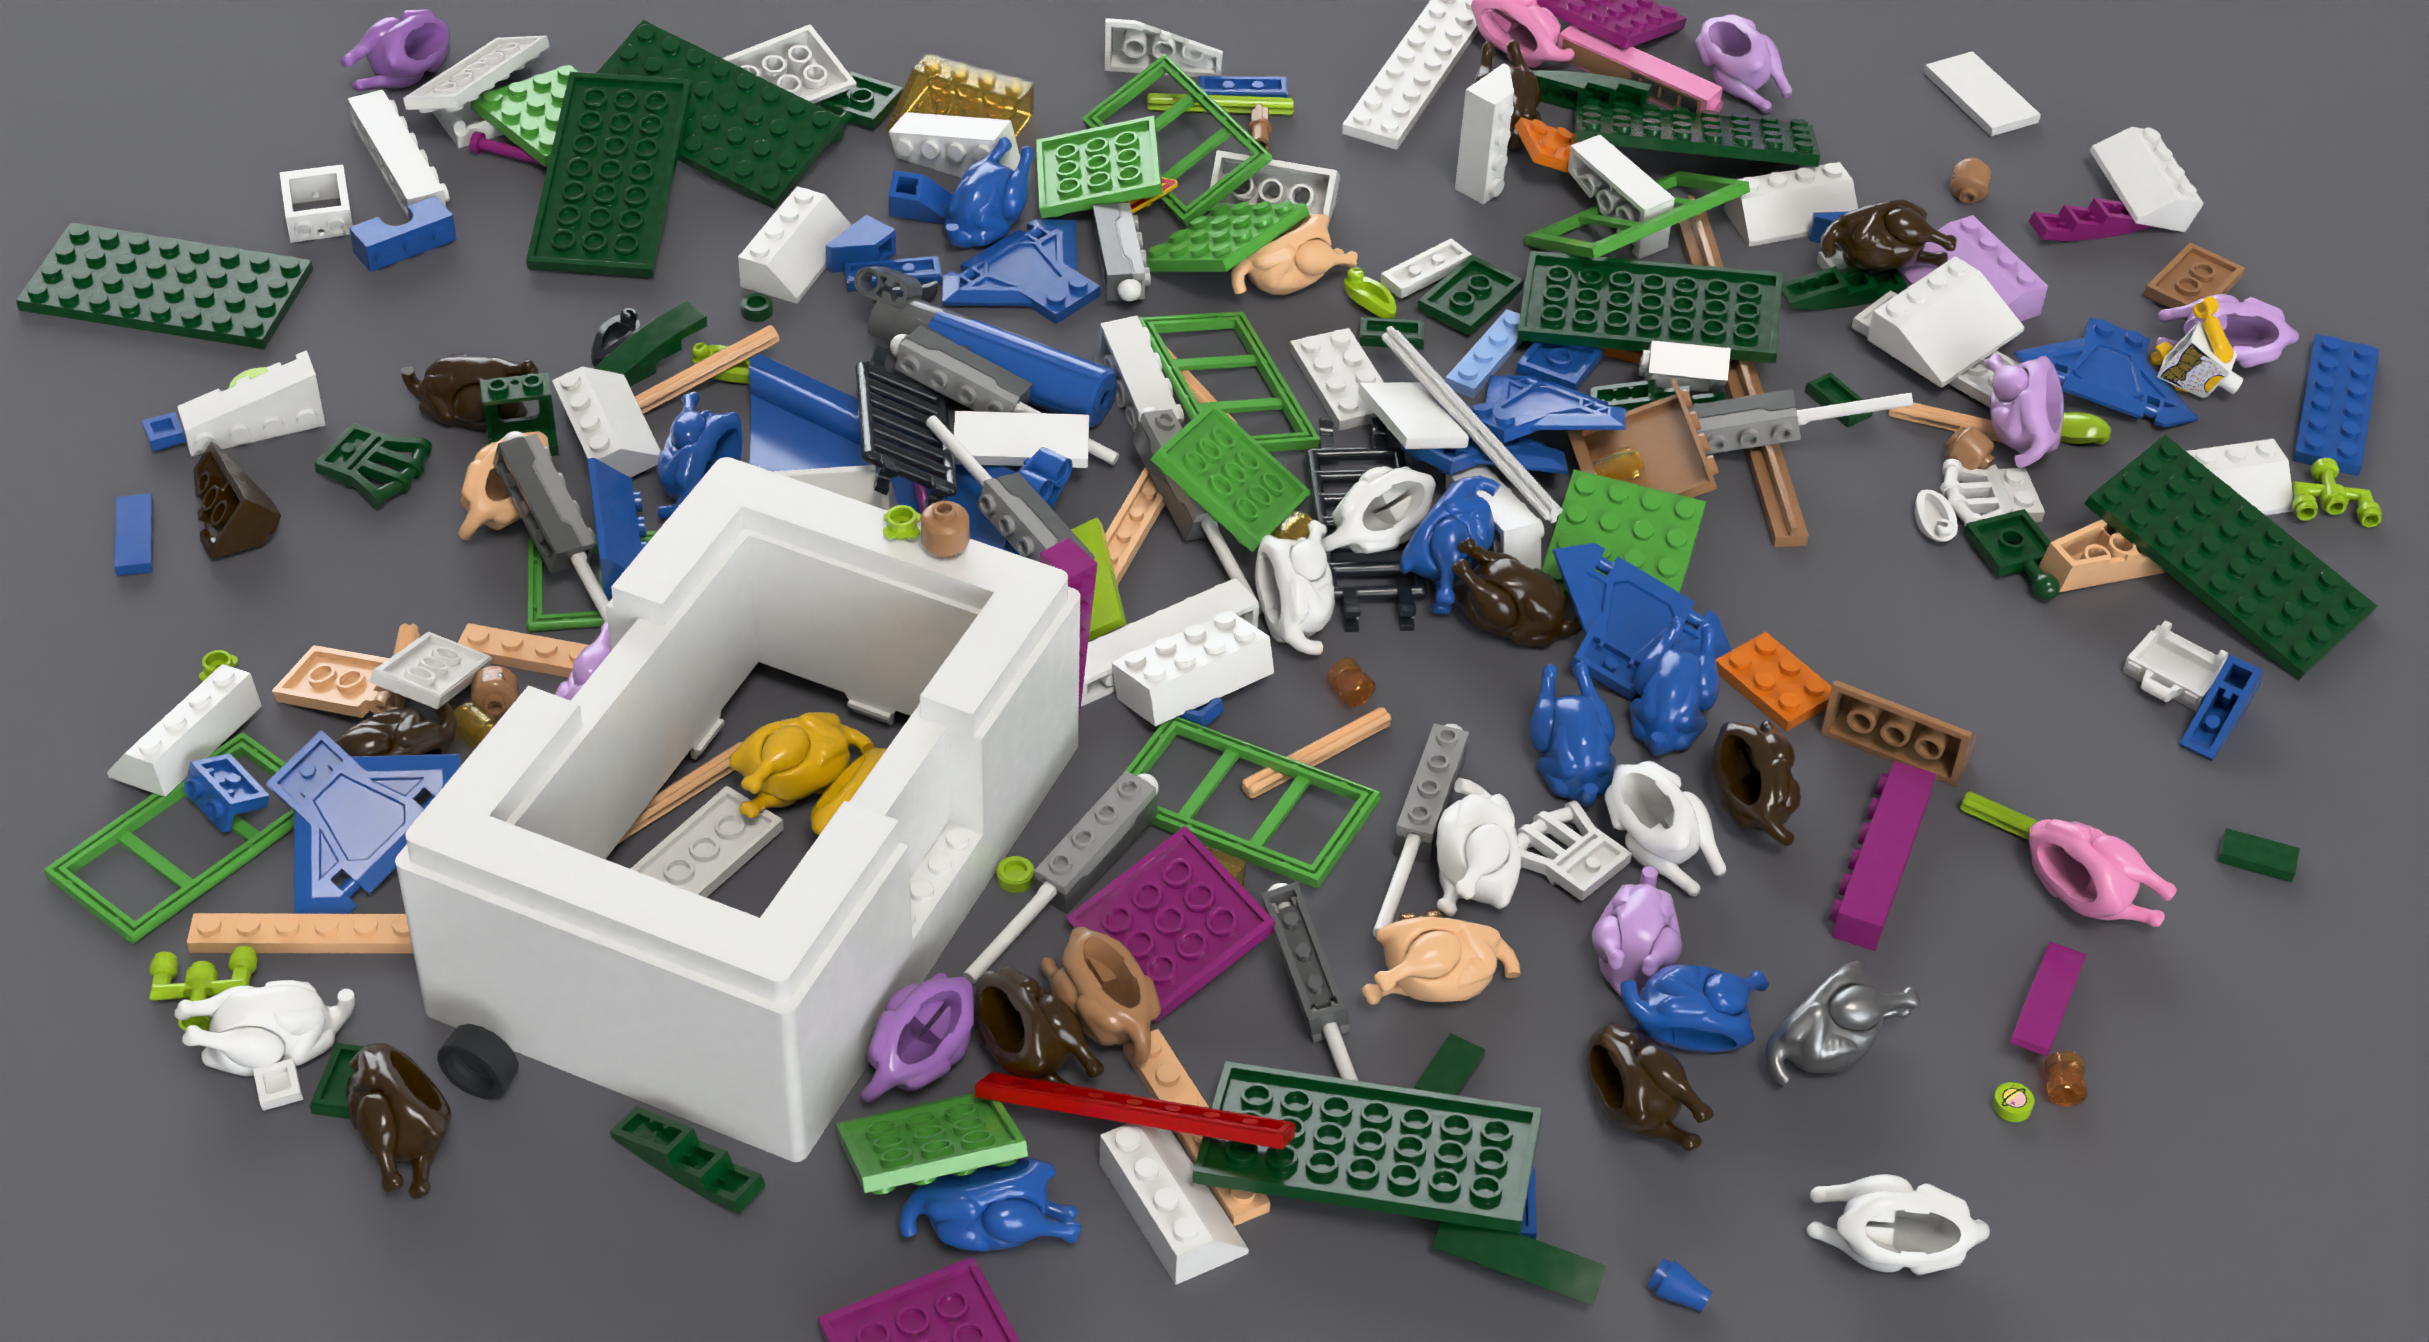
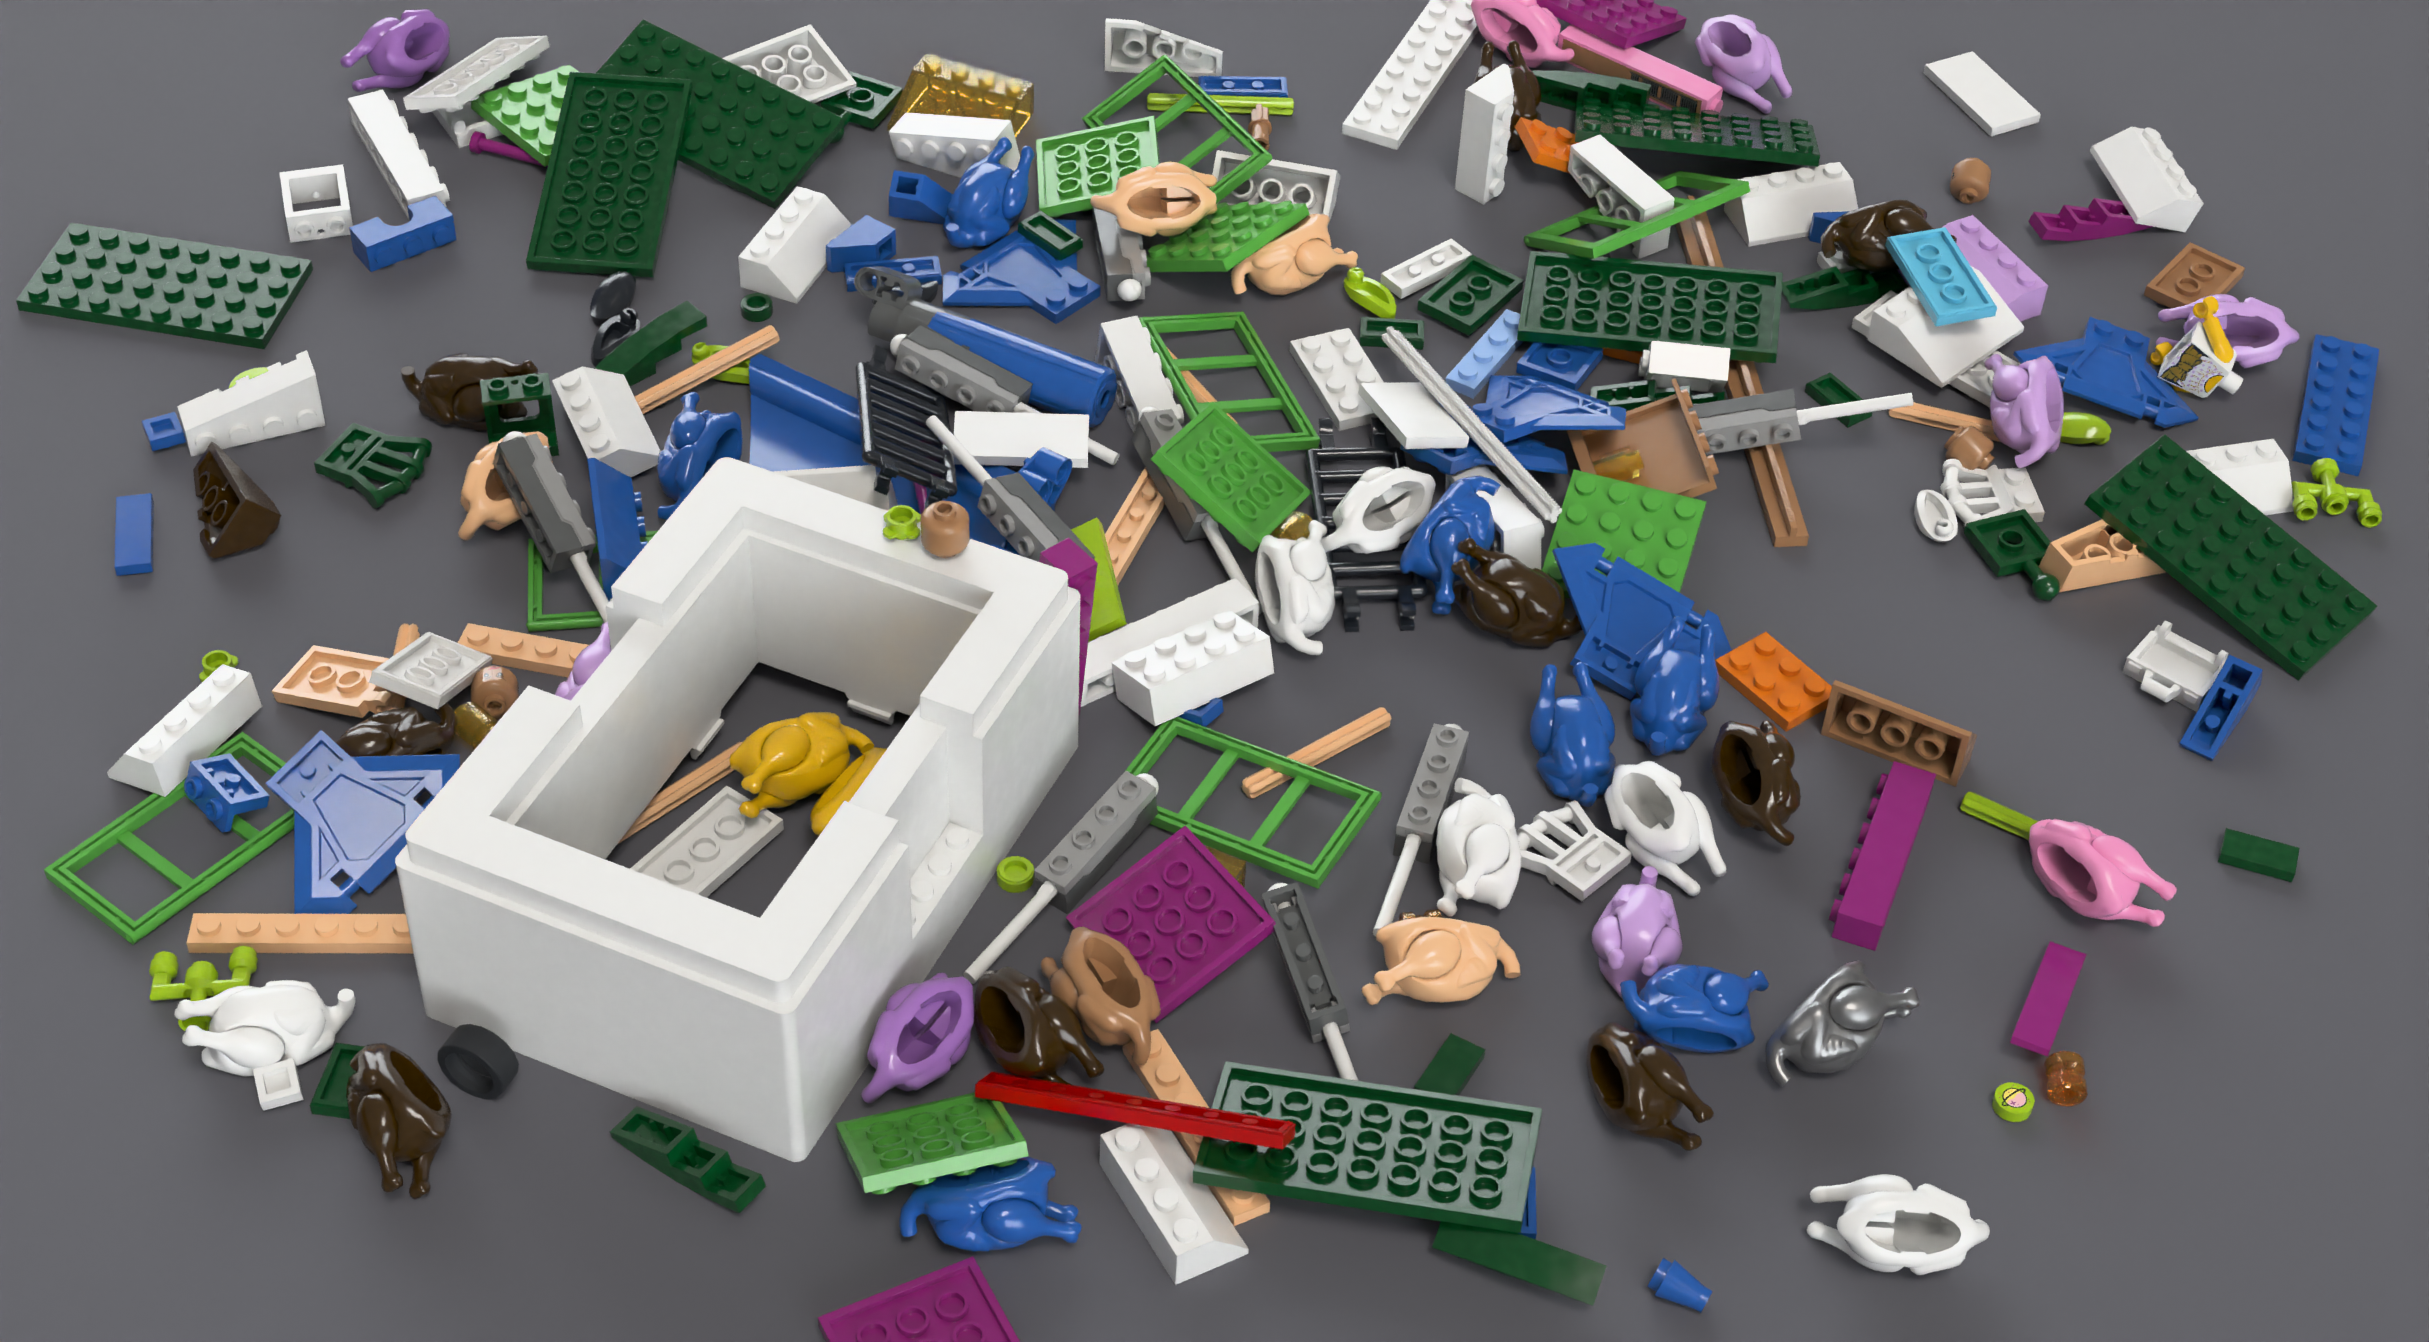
(612, 296): none -> black arm
(1050, 235): none -> dark green tile
(1160, 199): none -> light nougat piece
(1349, 680): clear orange wheel -> none
(1941, 276): none -> medium azure tile

